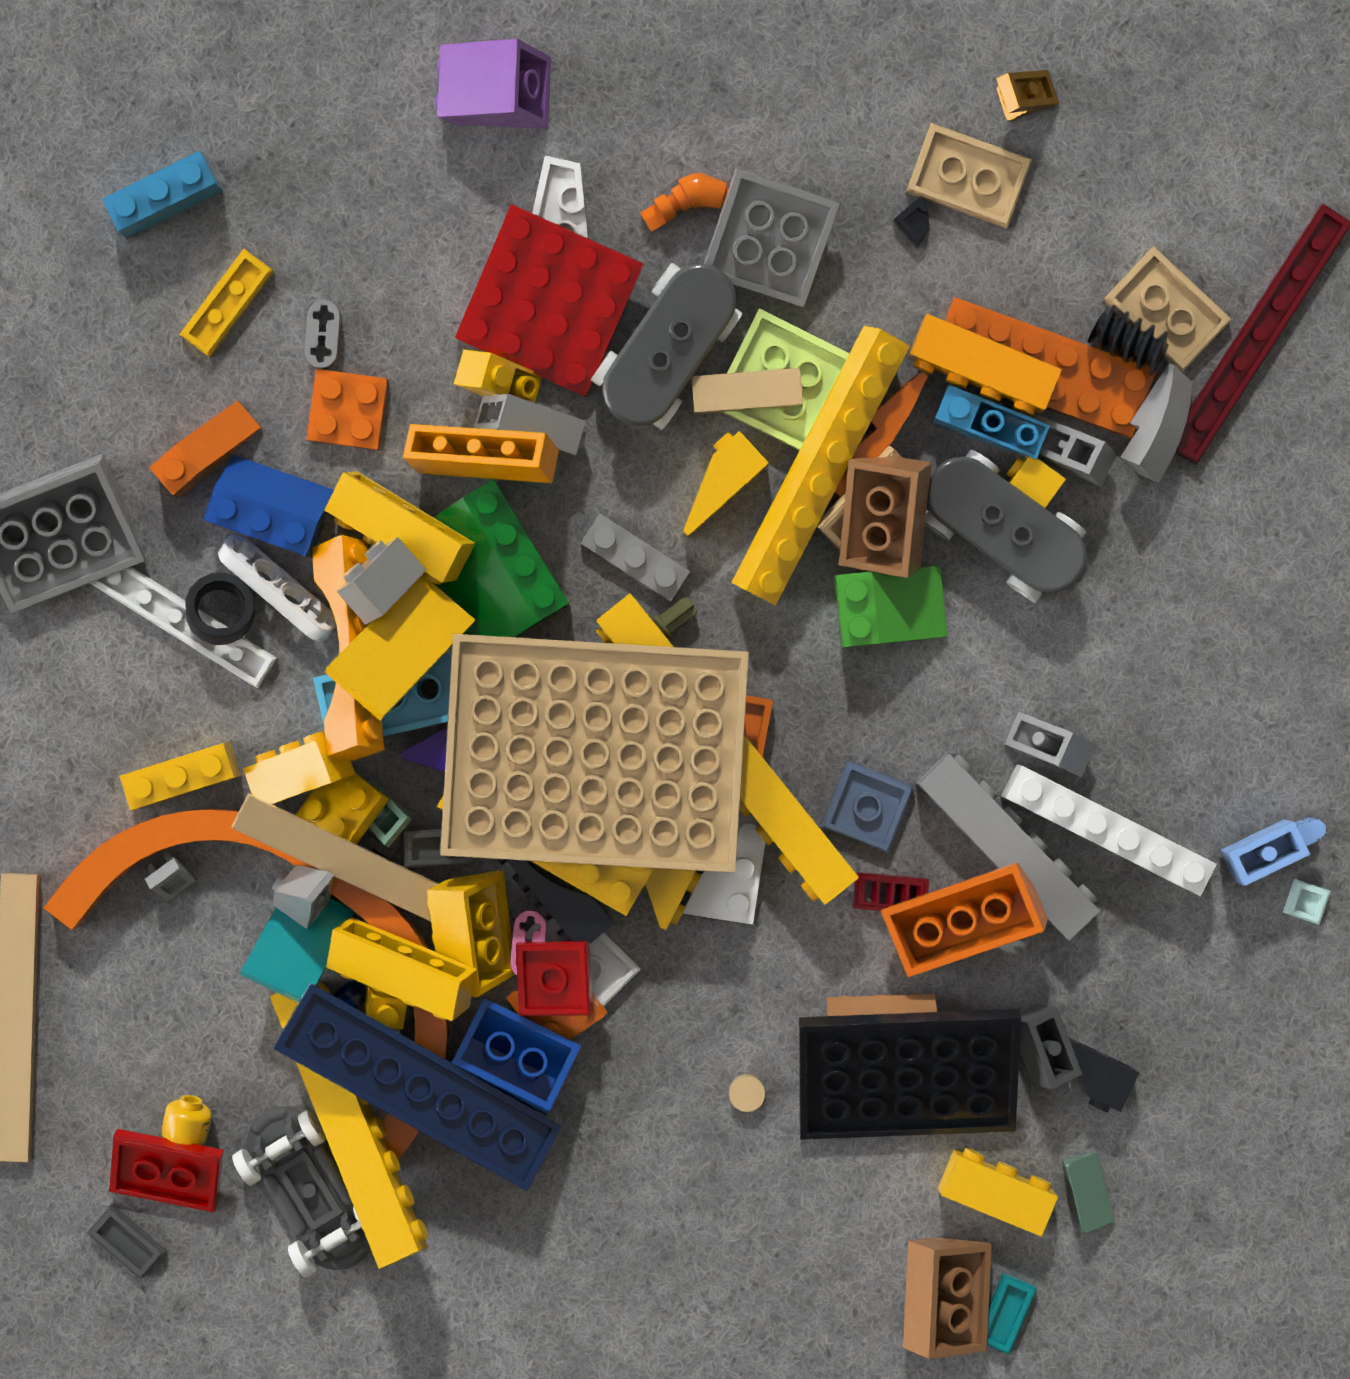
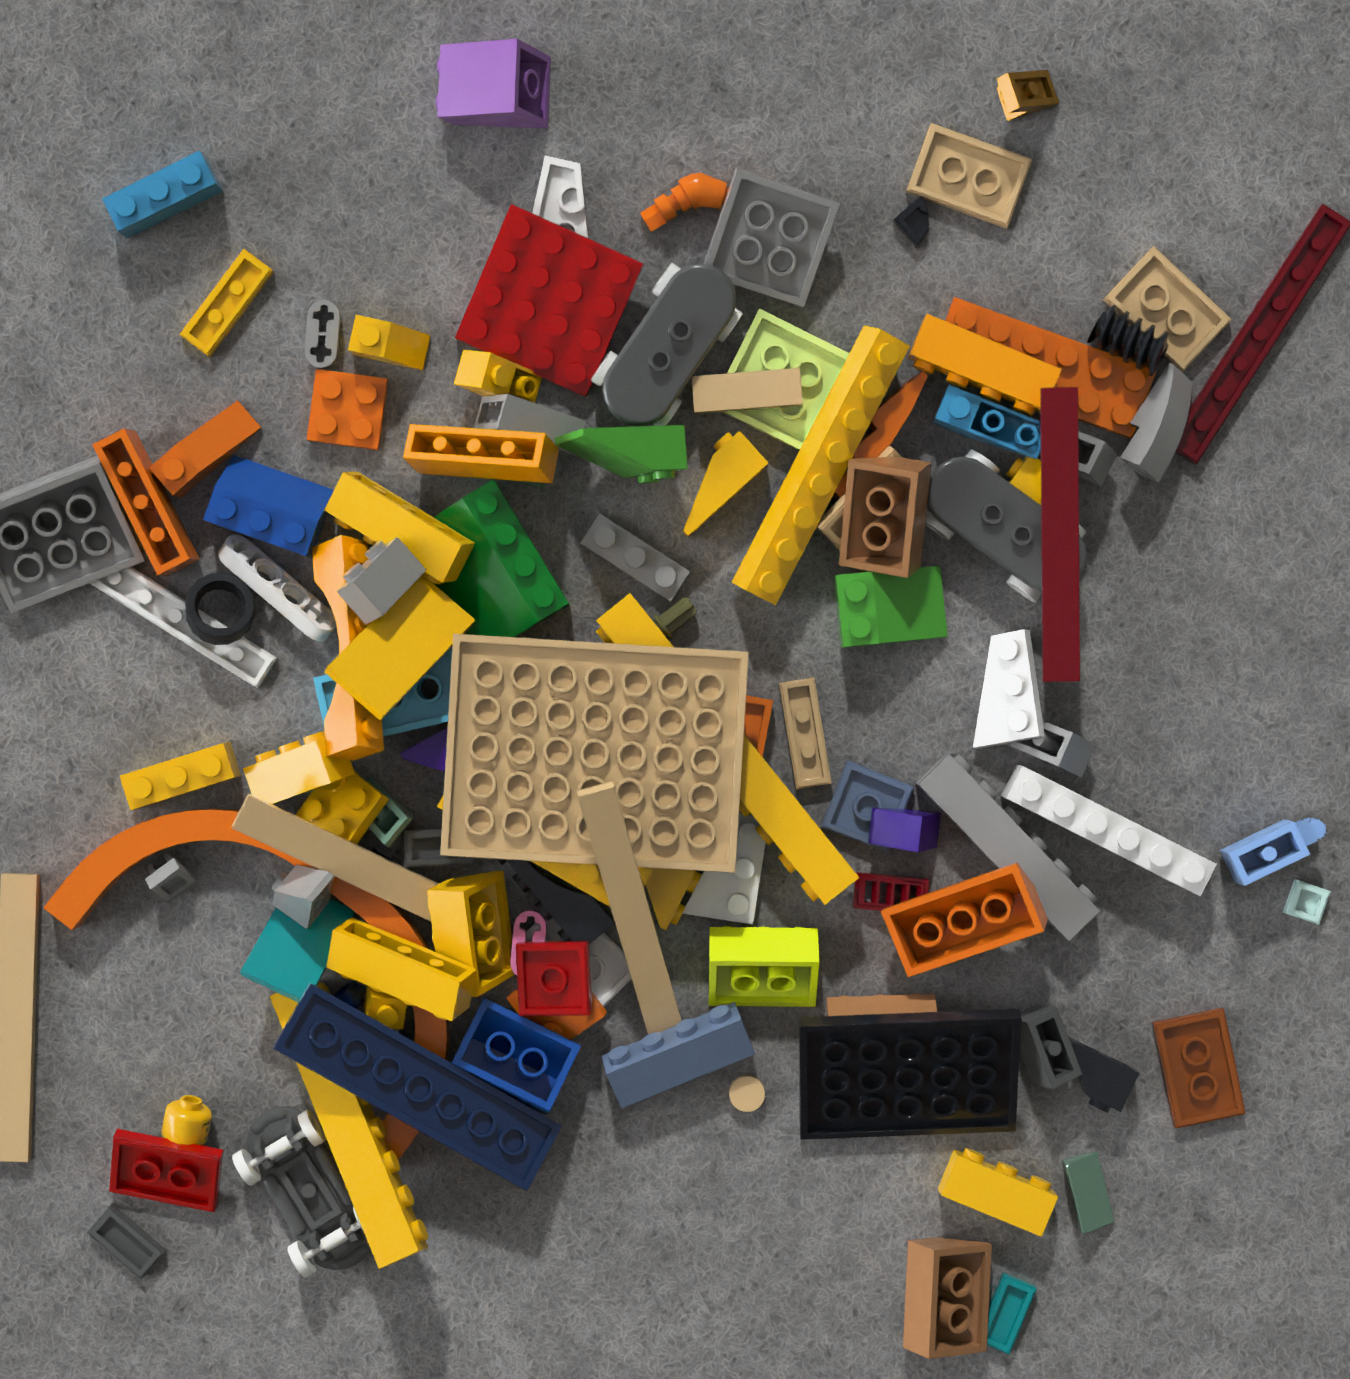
(145, 502): none -> orange brick
(388, 343): none -> yellow slope
(629, 906): none -> tan tile
(631, 452): none -> bright green slope
(677, 1054): none -> sand blue brick
(763, 966): none -> neon yellow slope
(805, 733): none -> tan tile
(904, 829): none -> dark purple slope
(1009, 693): none -> white wing
(1060, 534): none -> dark red tile
(1198, 1067): none -> dark orange tile

